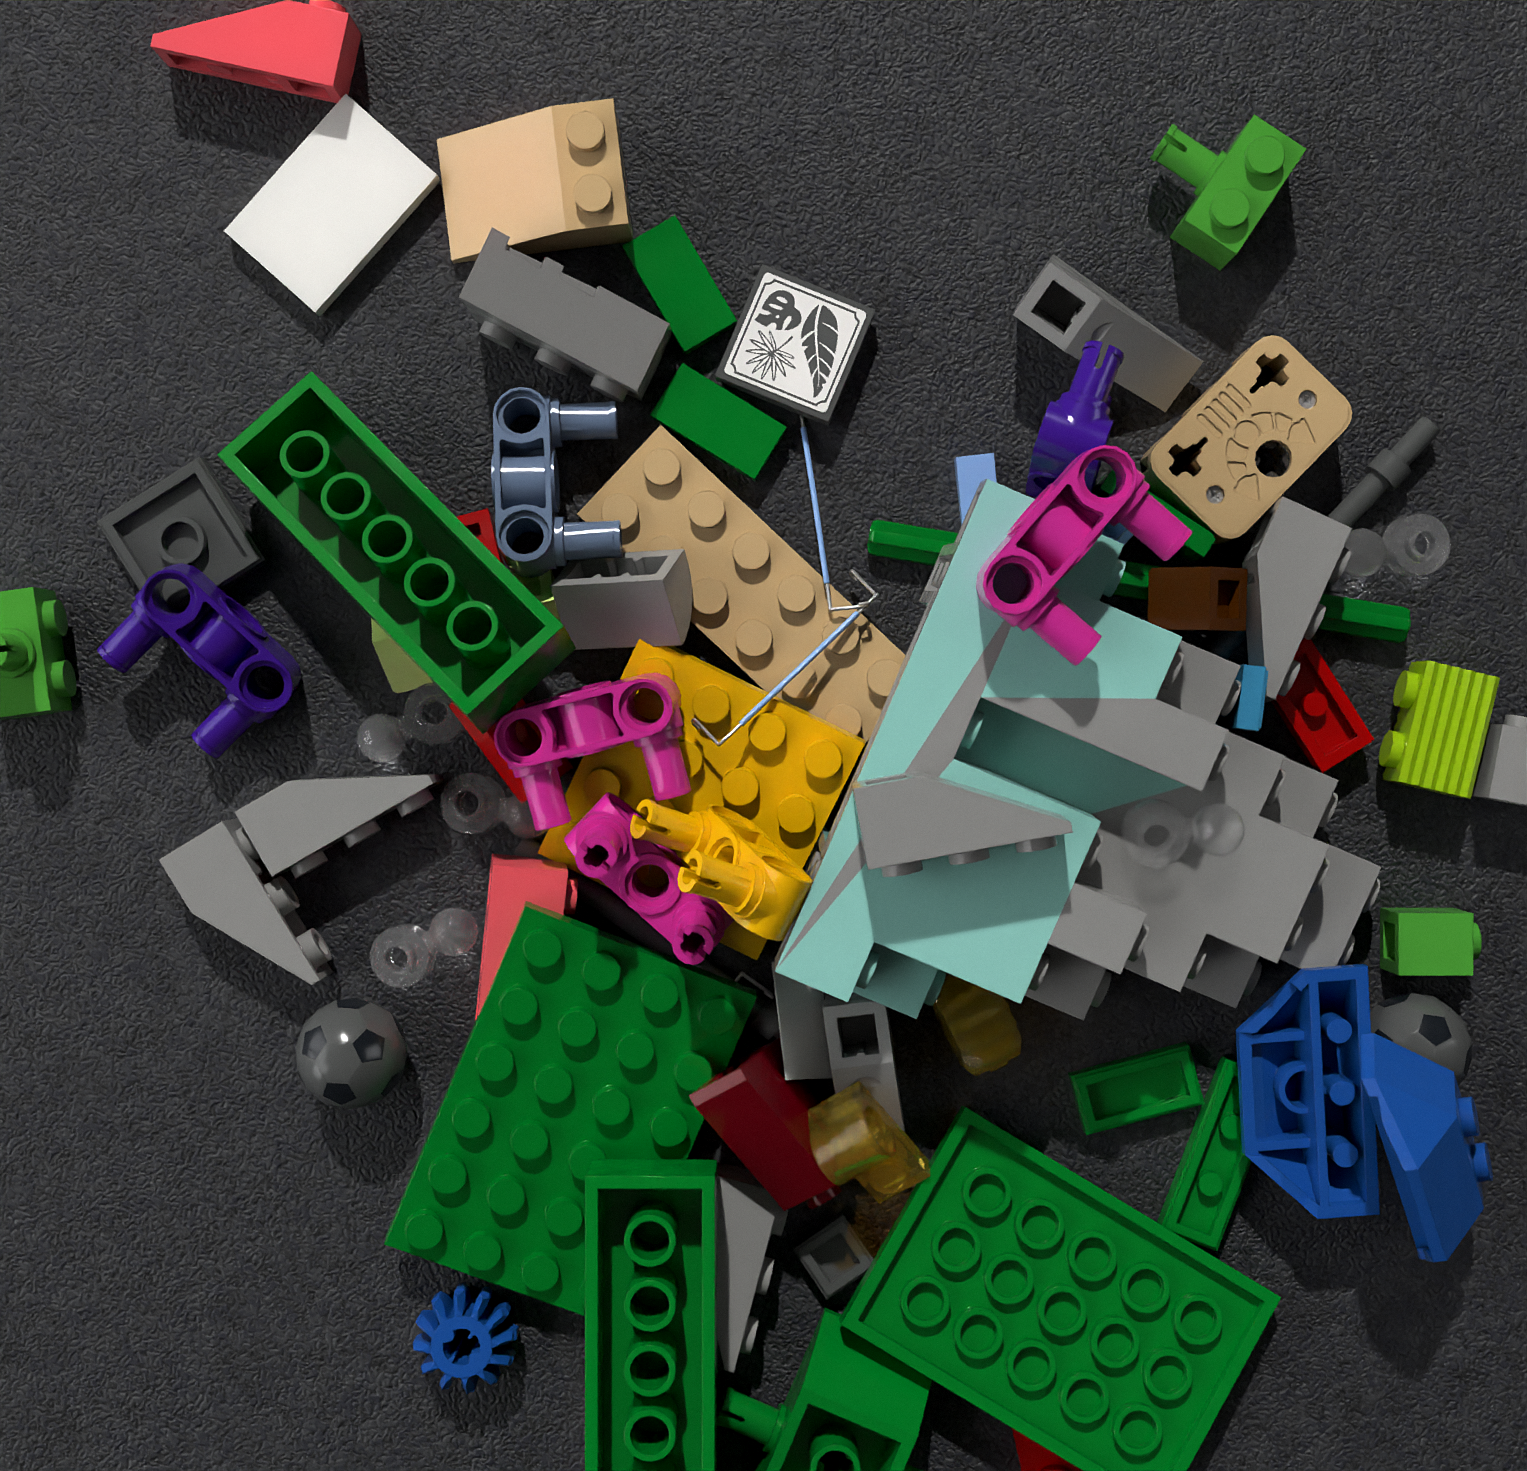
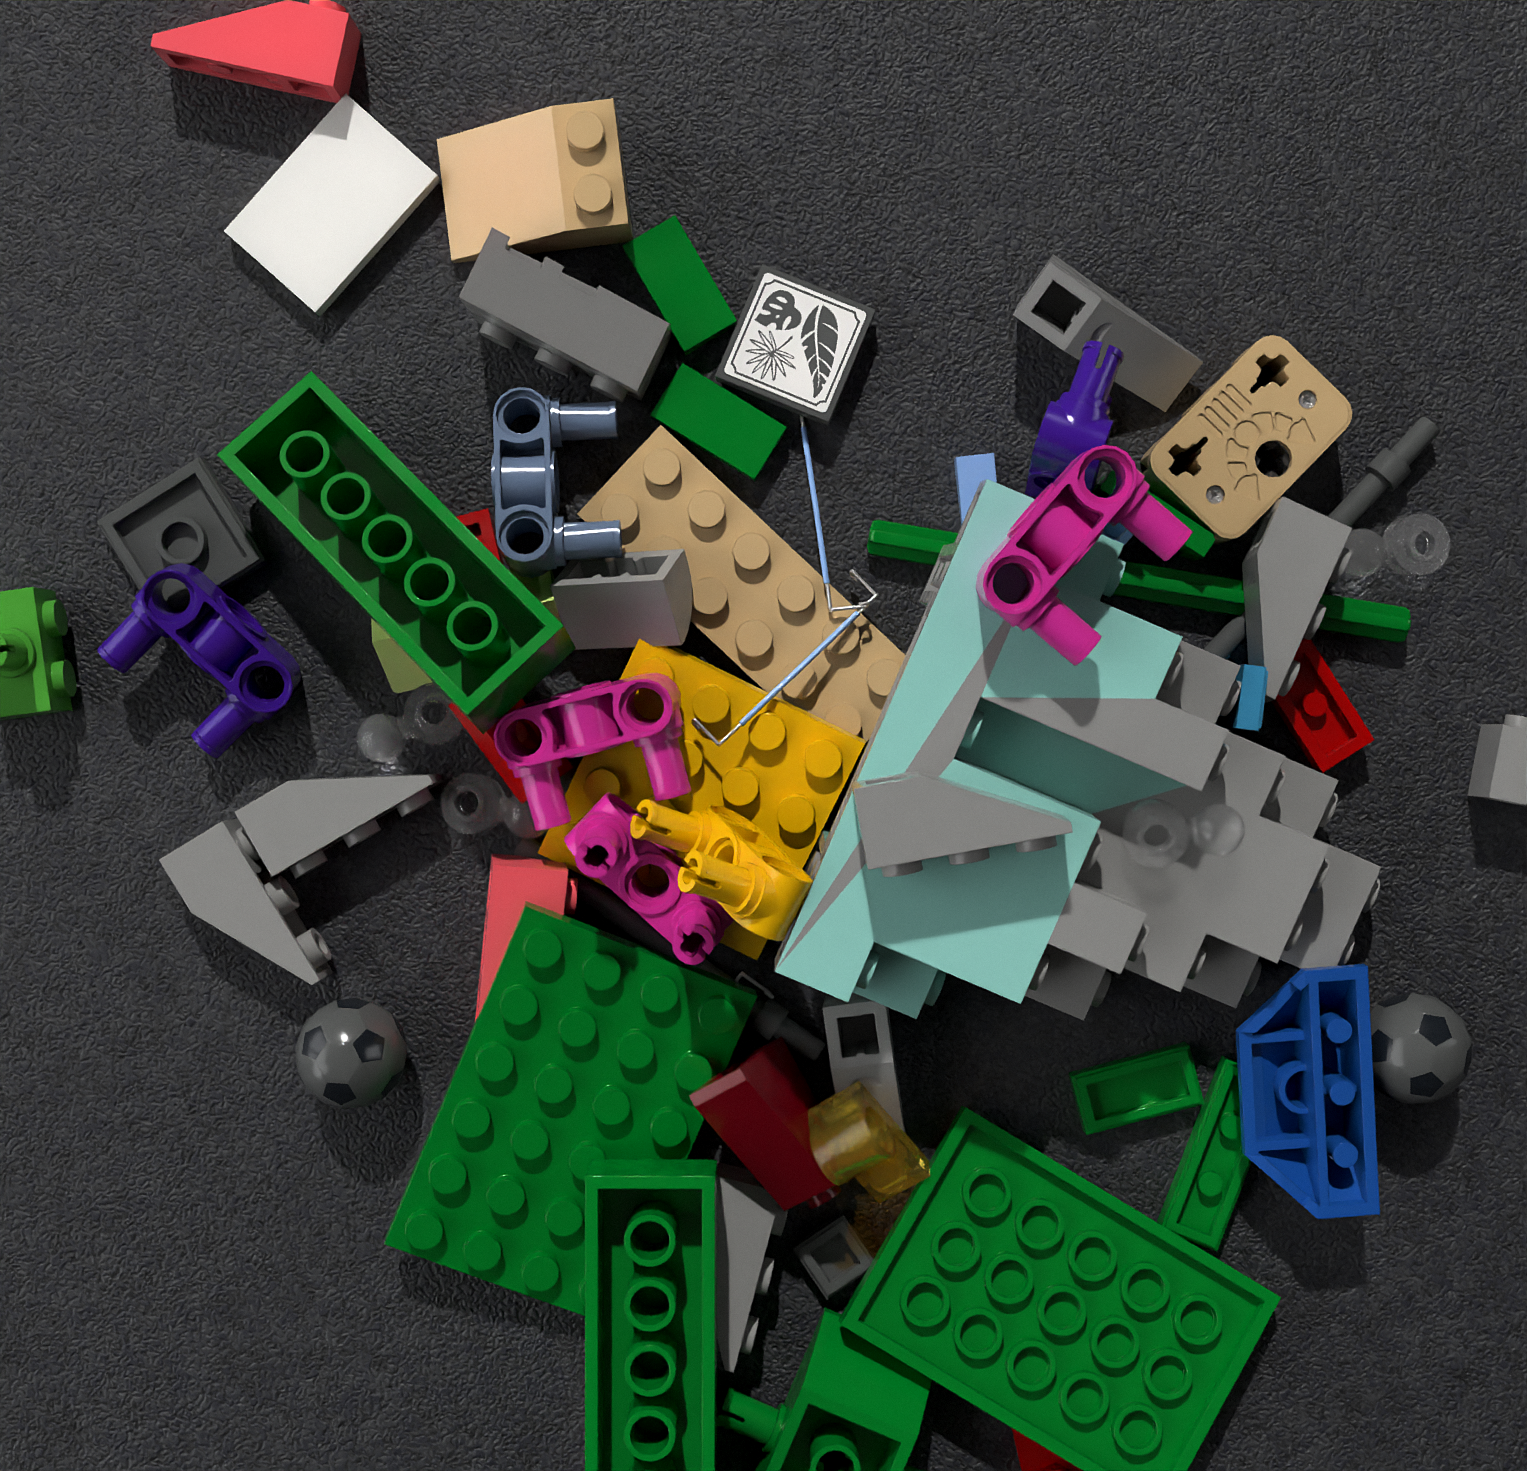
(450, 933): clear plate -> none
(450, 1354): blue gear -> none
(801, 1029): white sticker -> none
(977, 1025): clear yellow gear -> none
(1198, 598): reddish brown panel -> none
(1229, 186): bright green brick -> none
(1427, 1143): blue wedge -> none
(1428, 941): bright green brick -> none
(1438, 728): lime brick -> none

